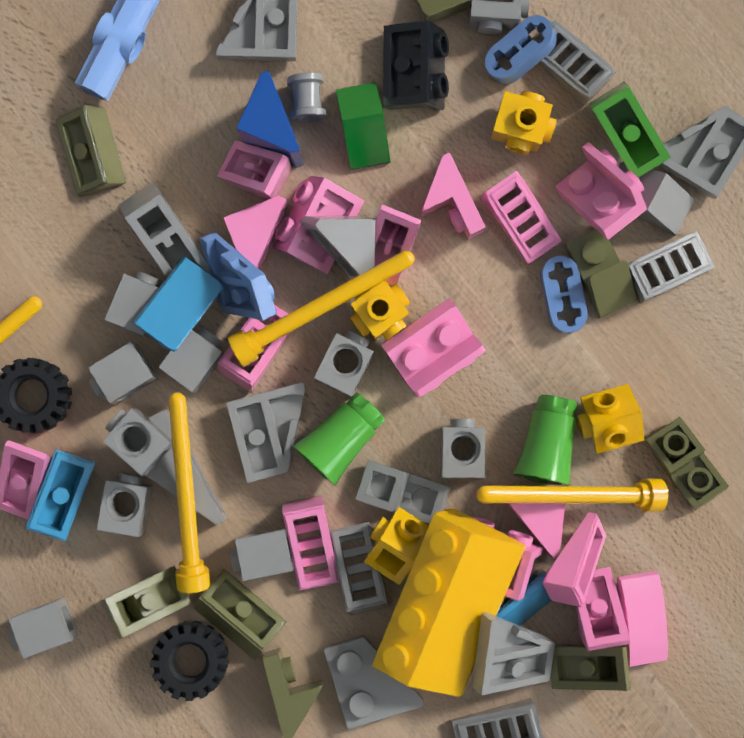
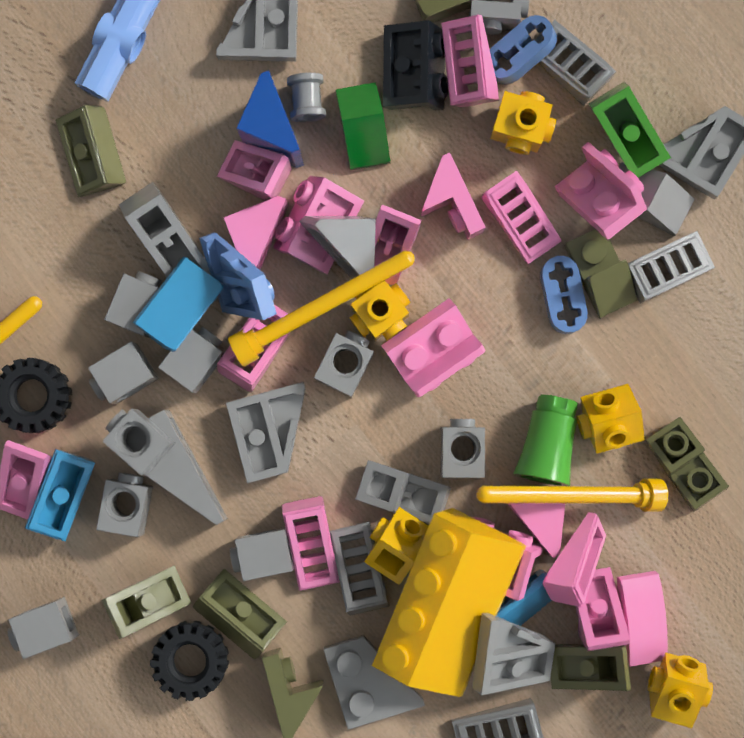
(192, 574): yellow piece -> none
(340, 437): bright green plant -> none
(484, 75): none -> bright pink slope
(679, 689): none -> yellow brick

